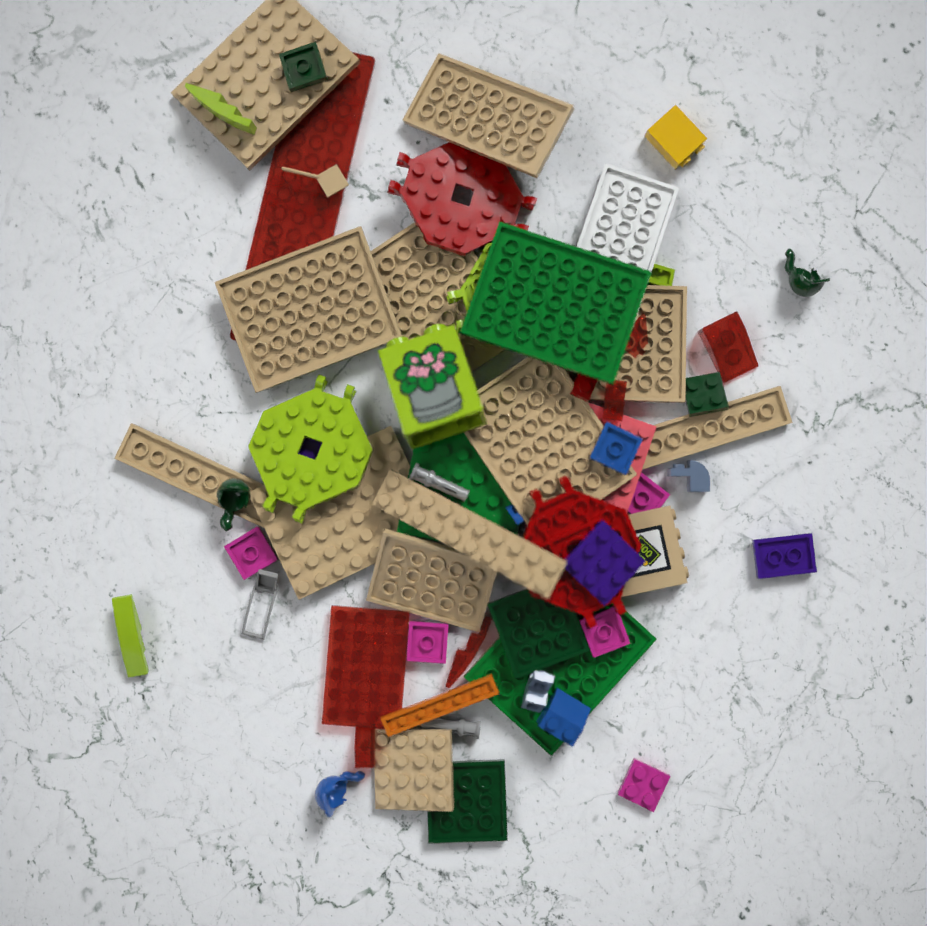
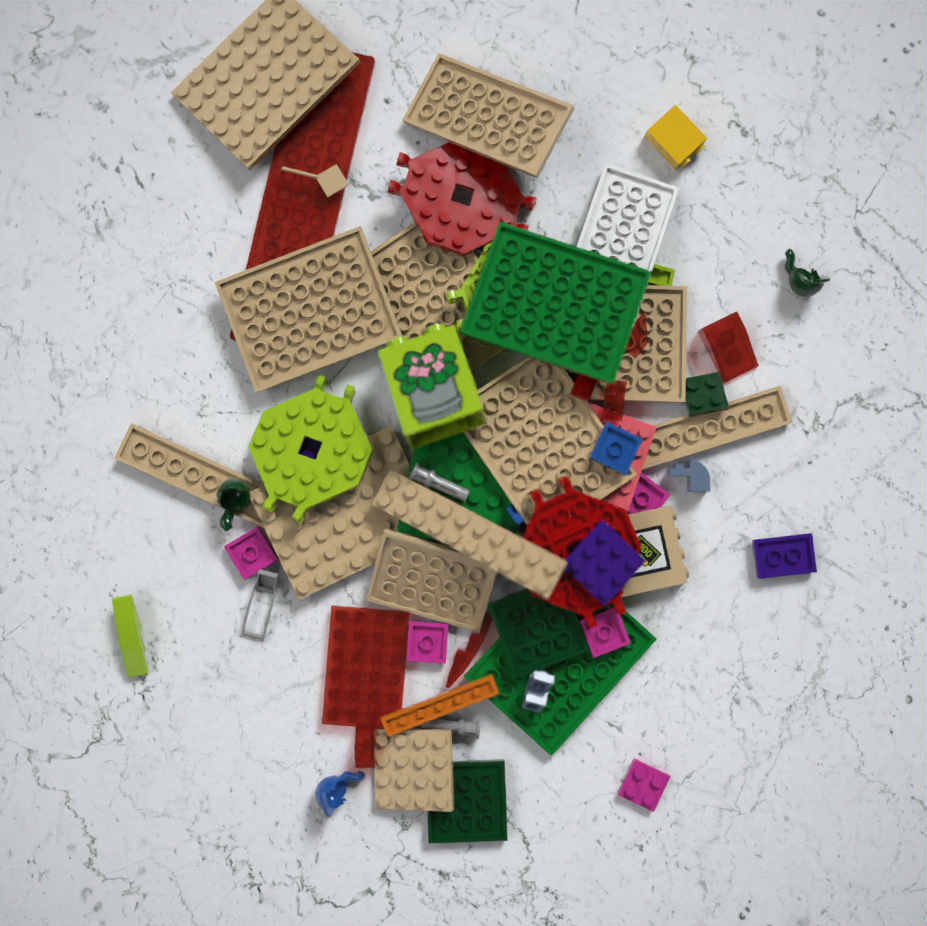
(218, 106): lime slope -> none
(303, 66): dark green plate -> none
(564, 717): blue slope -> none

